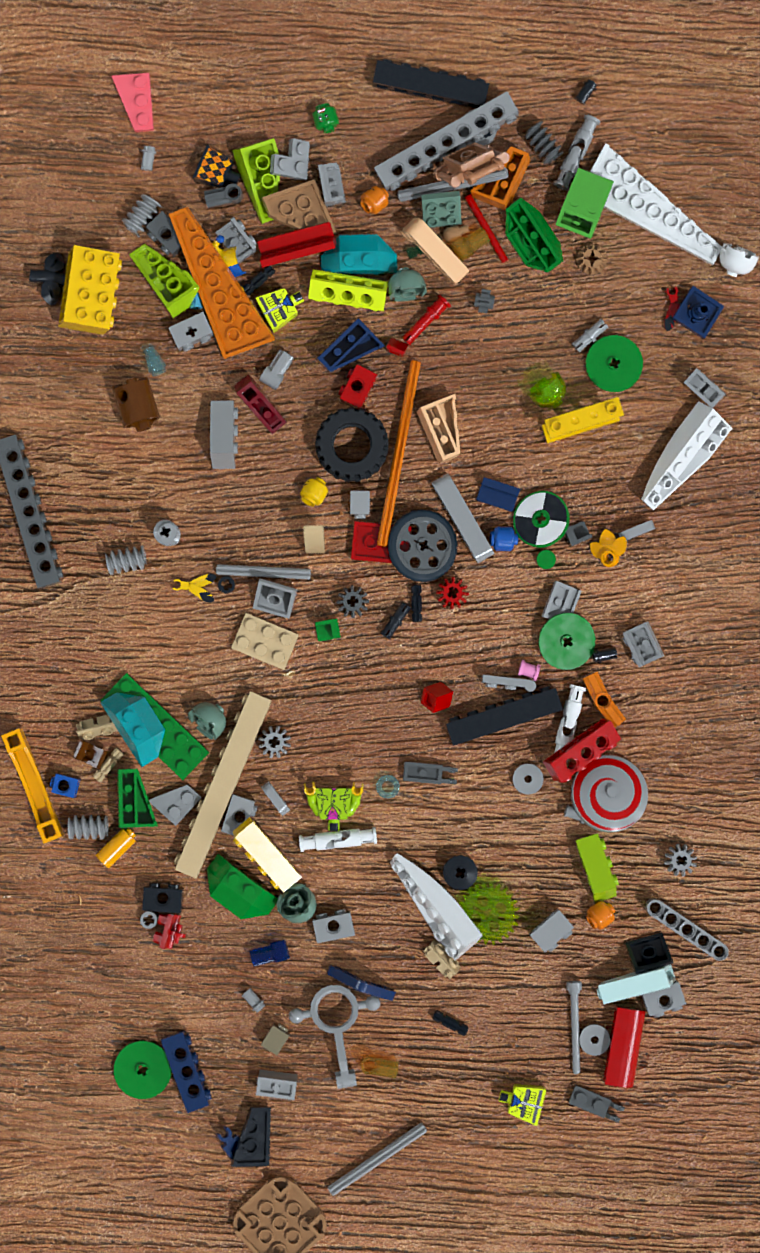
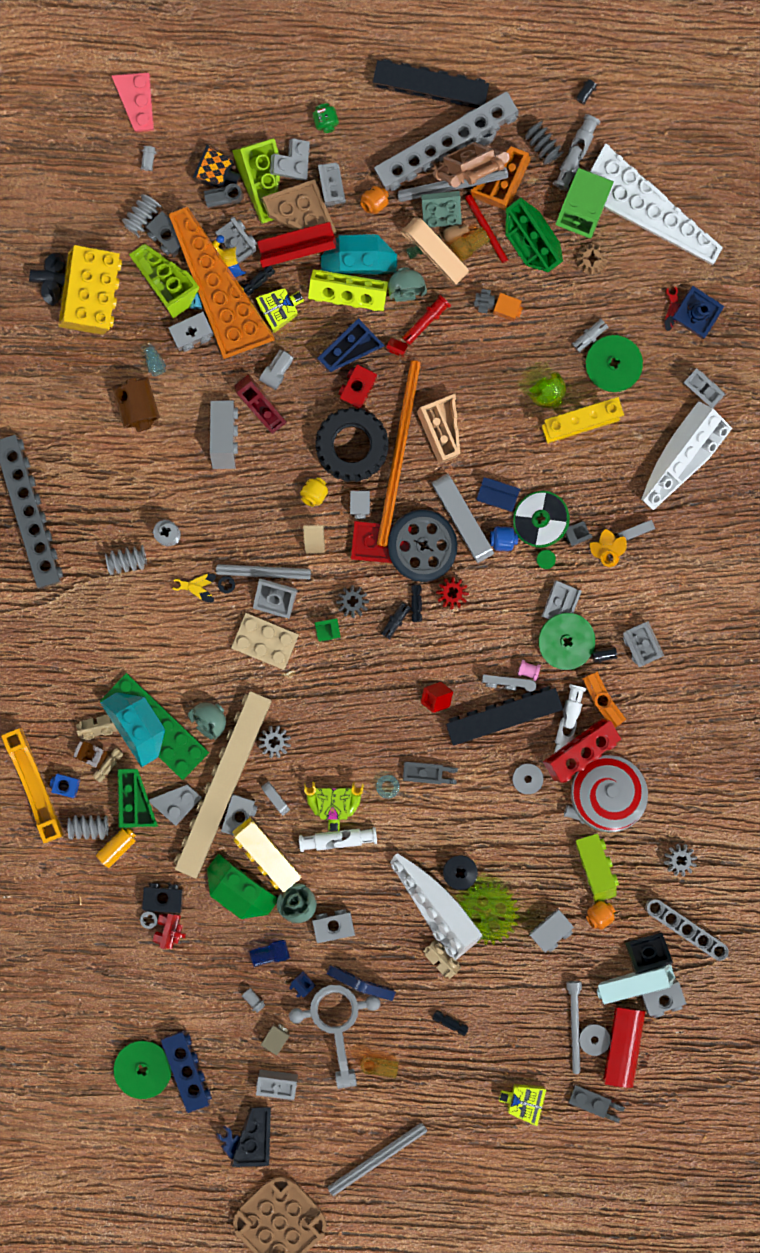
(302, 984): none -> dark blue tile
(508, 307): none -> orange brick
(737, 260): white cylinder -> none

